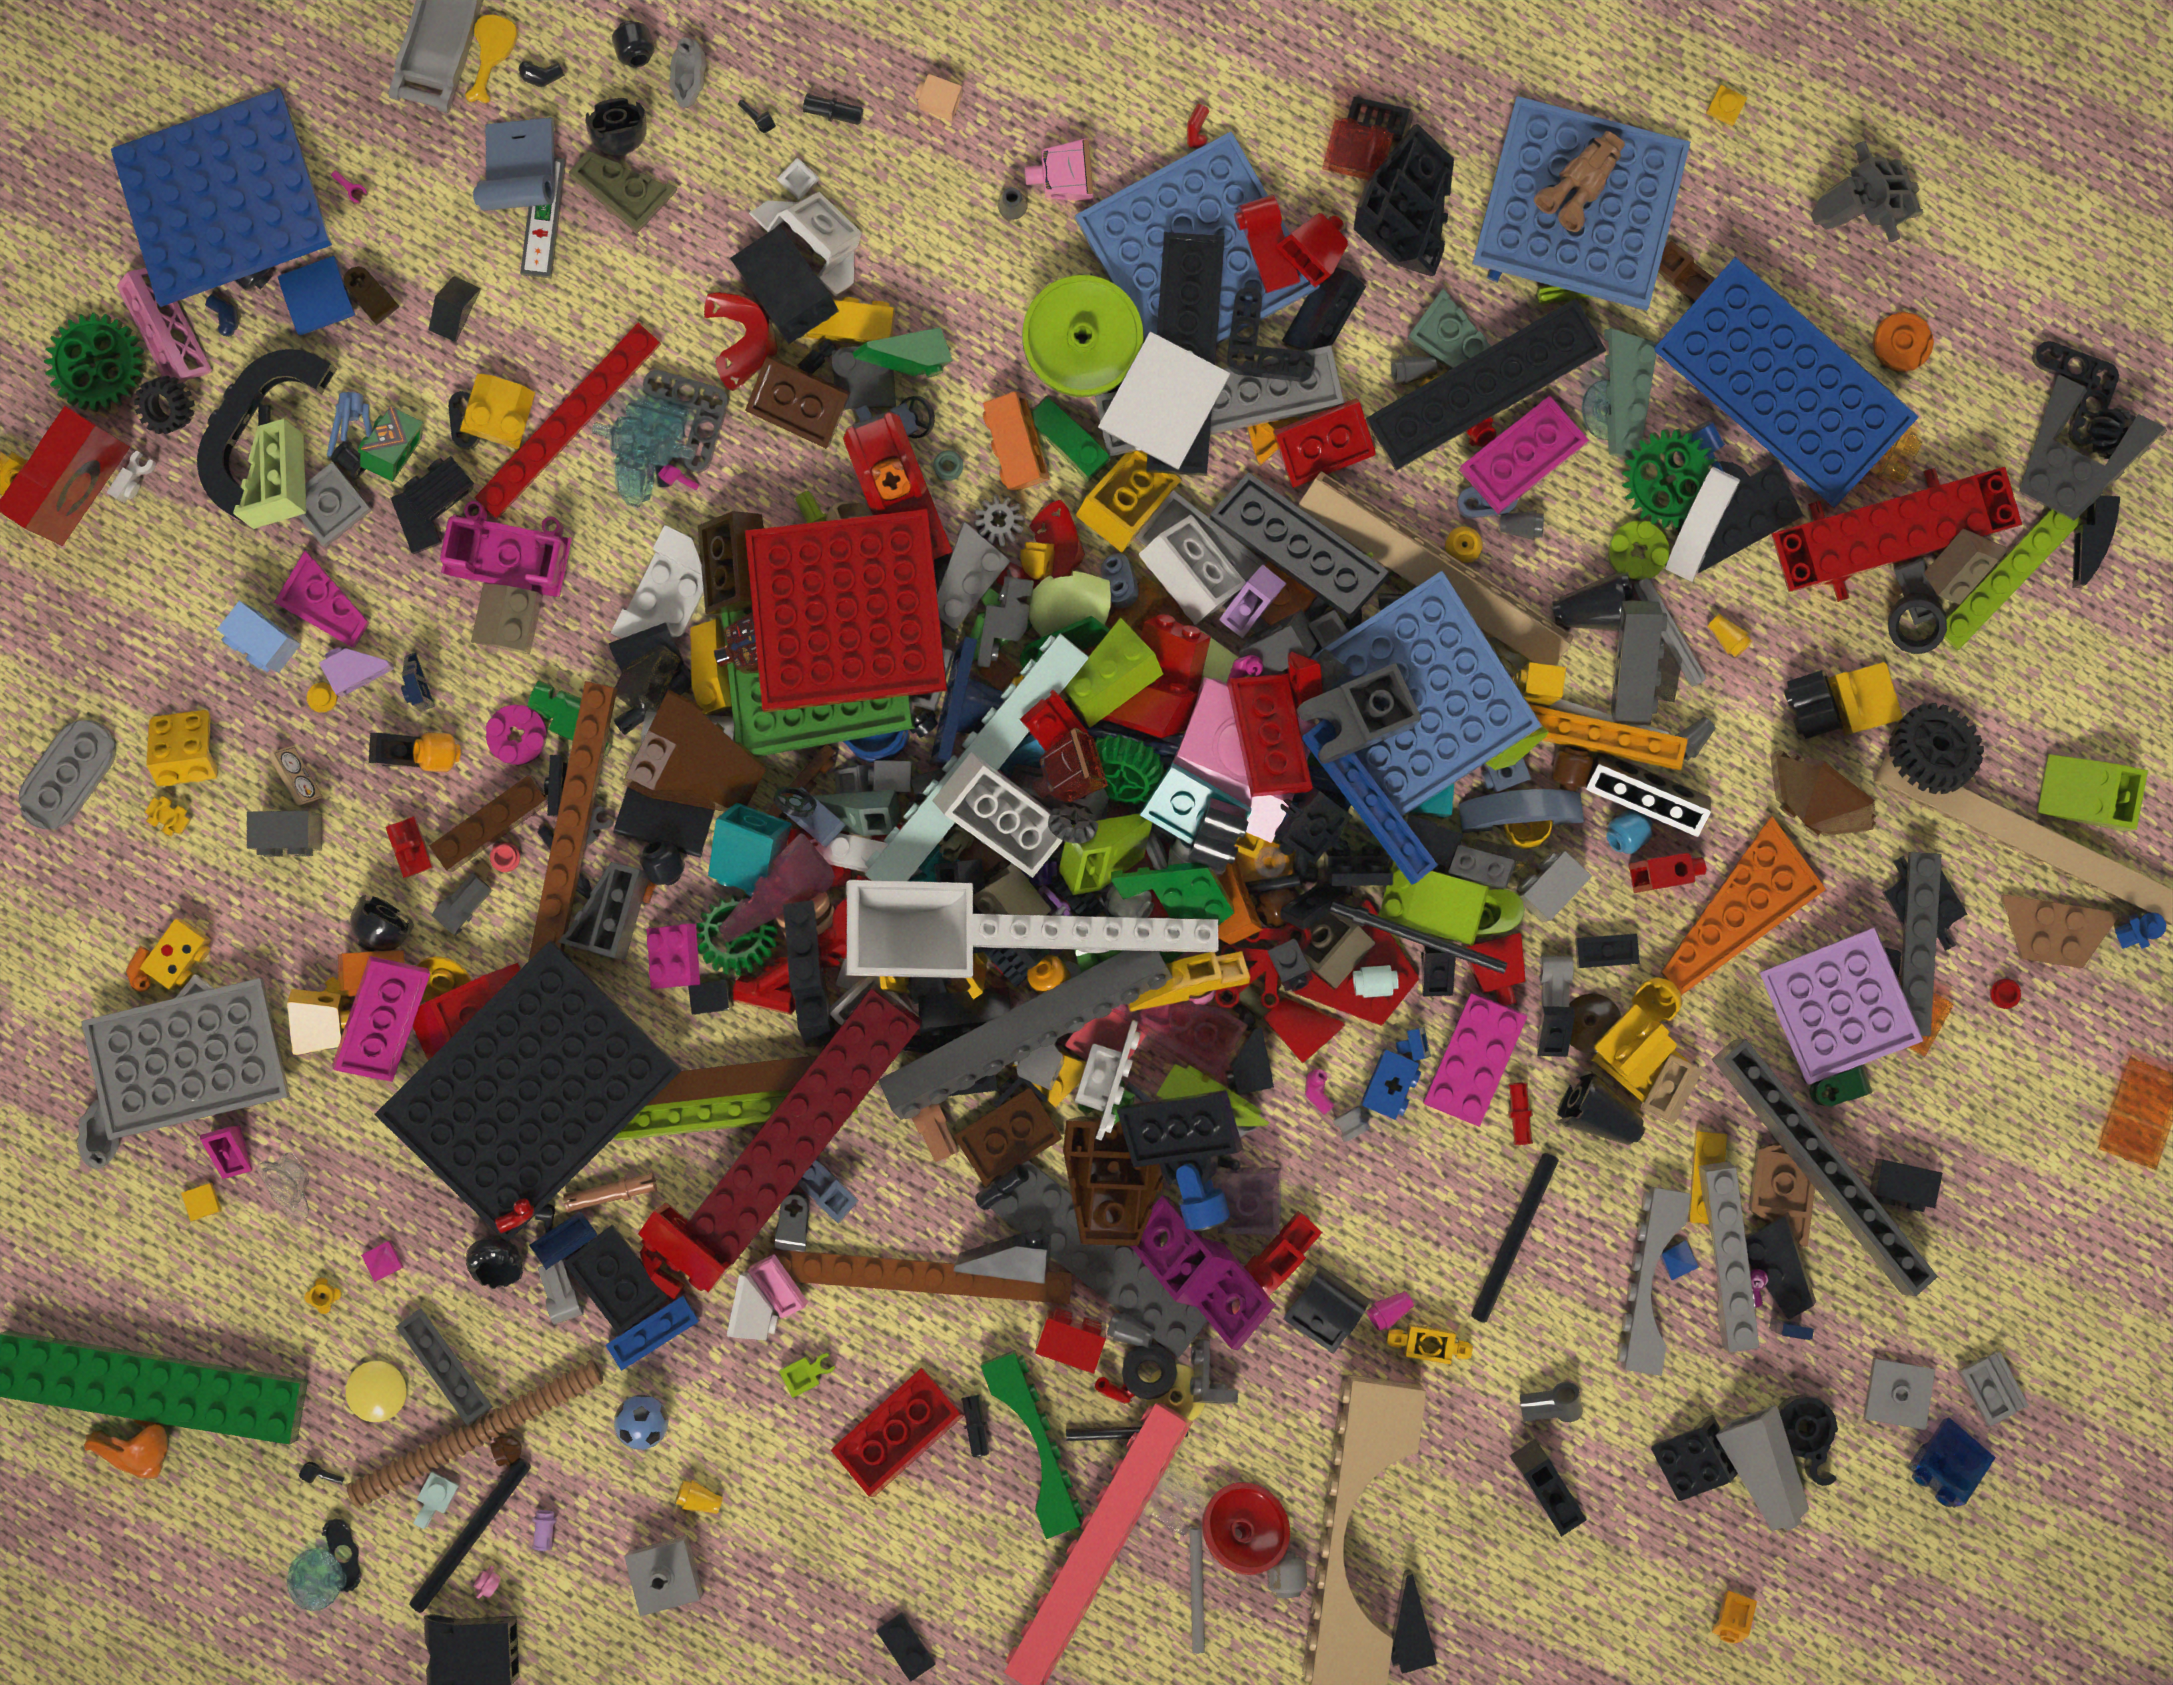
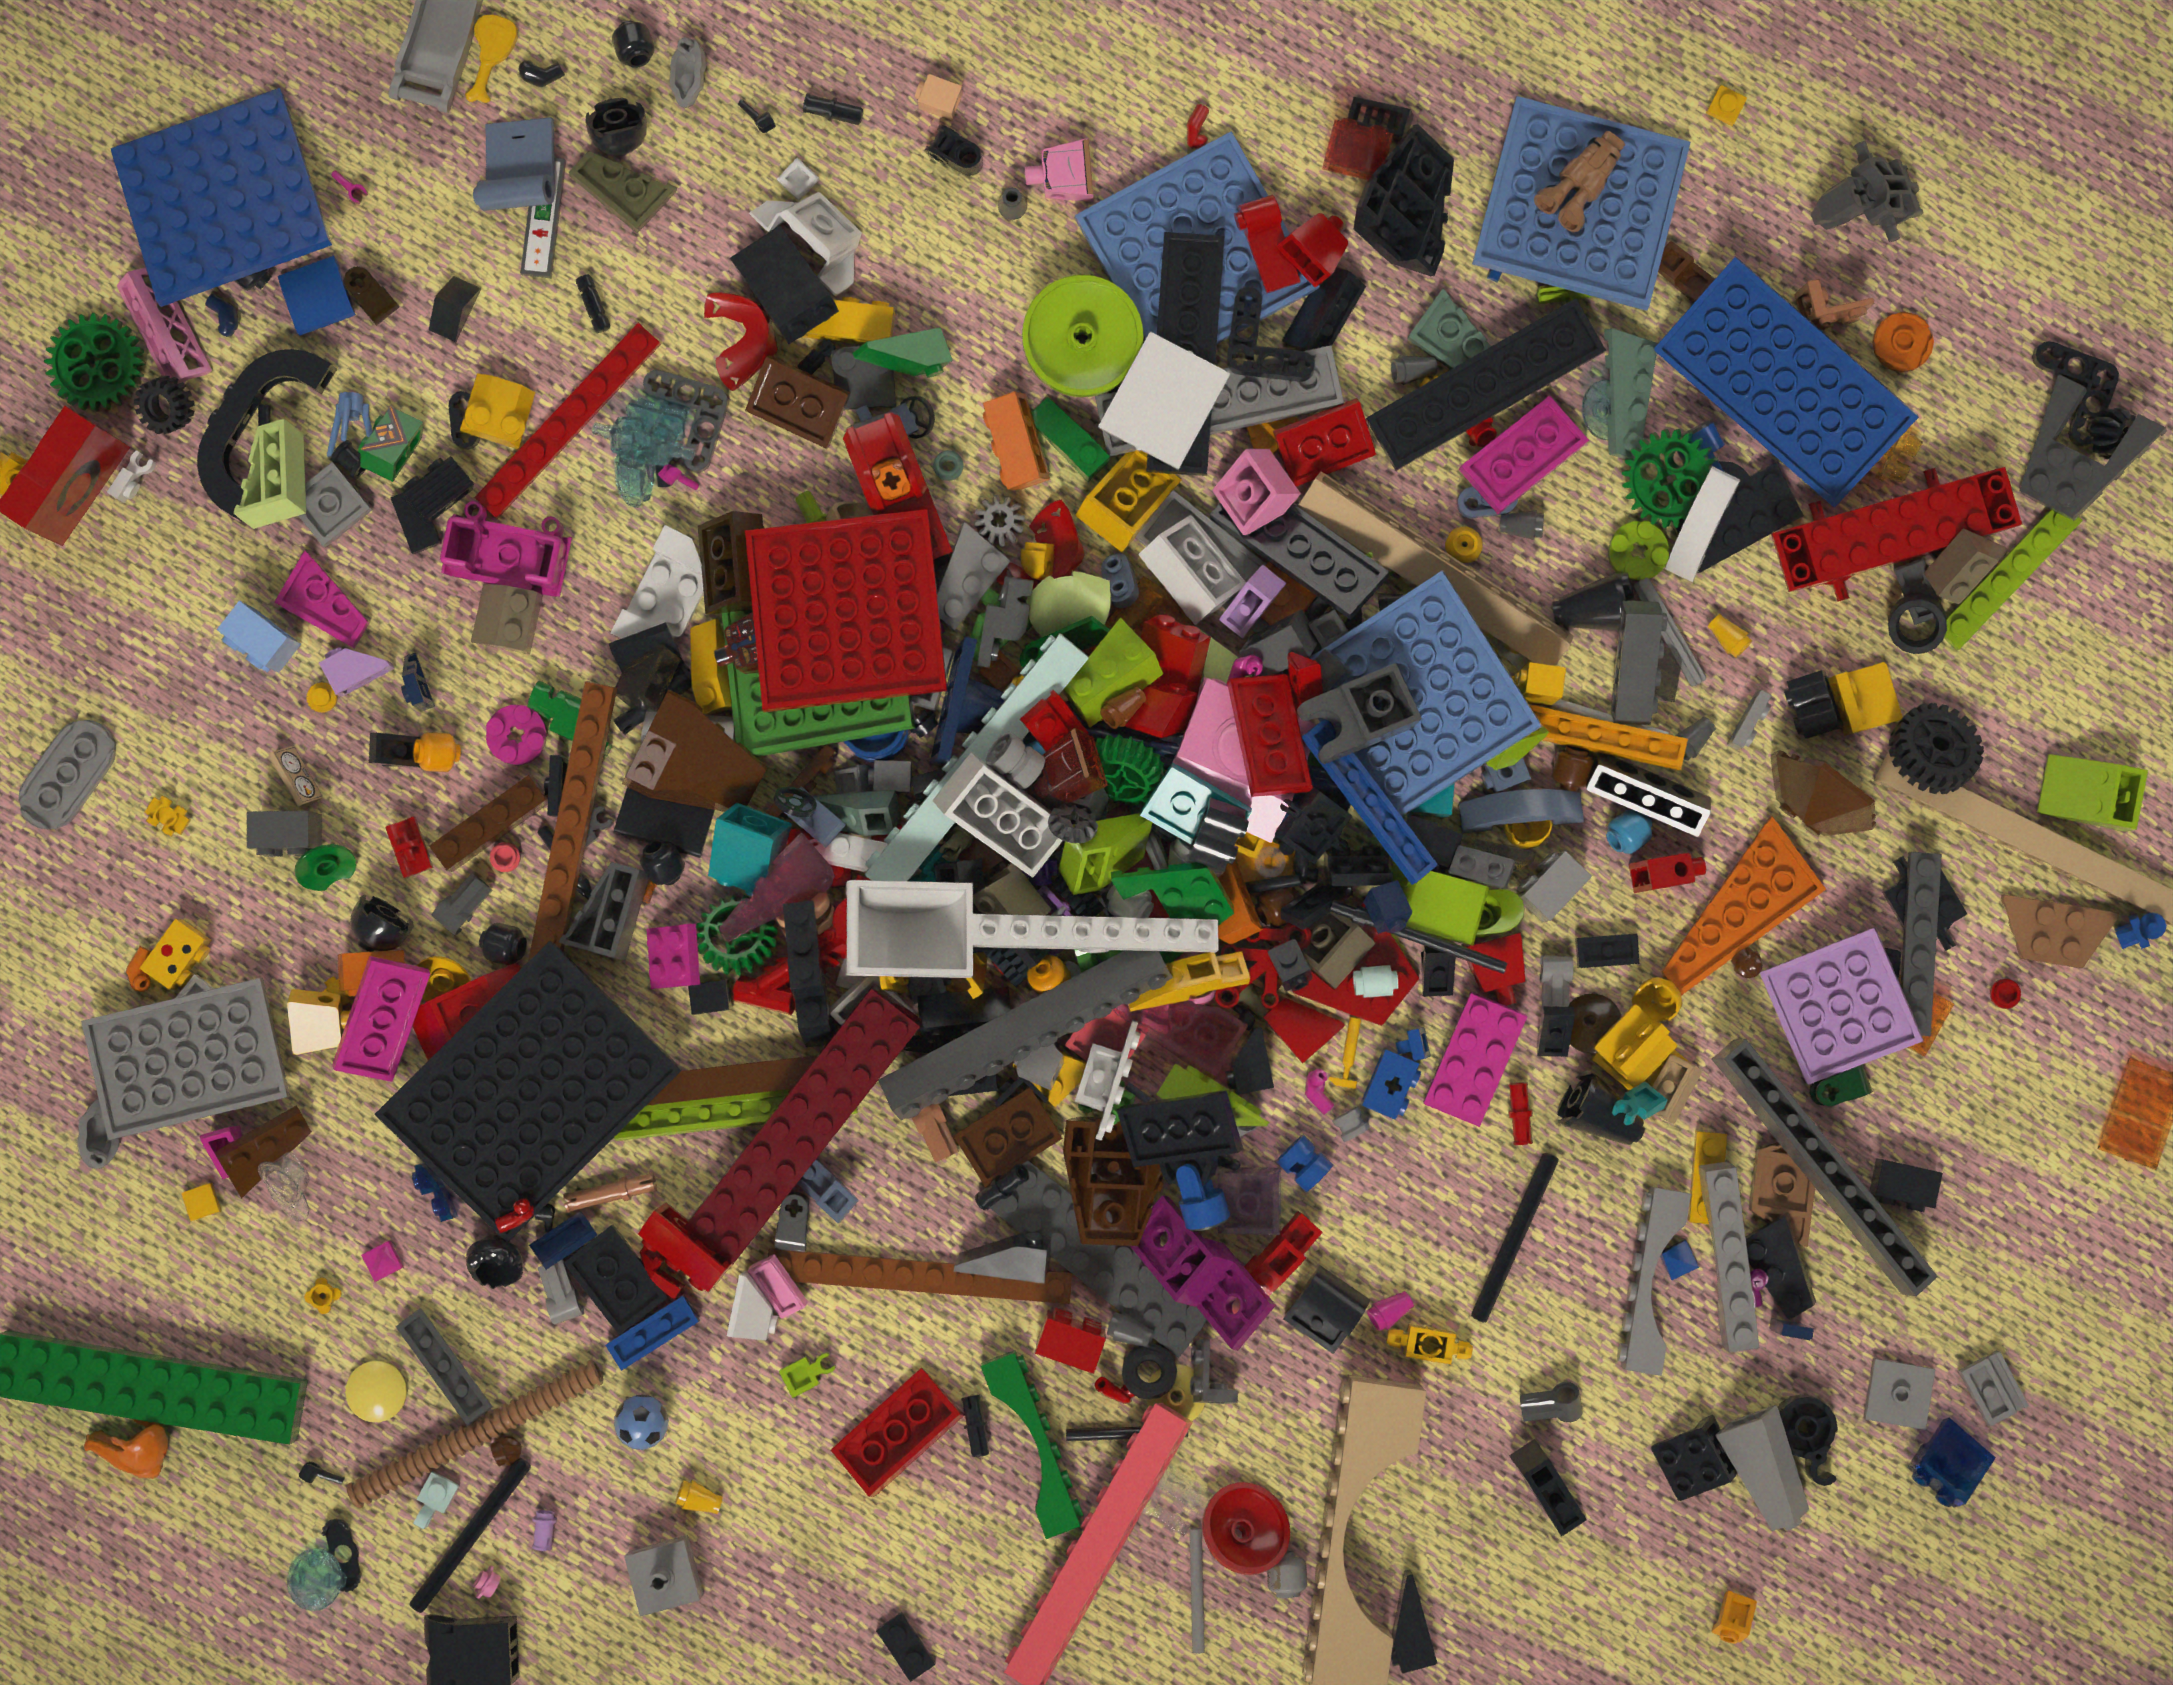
(180, 748): yellow bracket -> none
(263, 1144): none -> reddish brown wing
(324, 866): none -> green dish
(429, 1182): none -> clear blue slope
(503, 944): none -> black head
(593, 303): none -> black axle
(951, 148): none -> black piece
(1015, 760): none -> light grey wheel
(1122, 707): none -> dark orange cone
(1255, 490): none -> bright pink slope
(1304, 1163): none -> blue wheel
(1349, 1054): none -> yellow piece
(1388, 907): none -> dark blue brick
(1640, 1101): none -> teal plate
(1747, 963): none -> reddish brown plate
(1757, 709): none -> light grey plate
(1812, 303): none -> nougat bracket
(2094, 539): black slope -> none

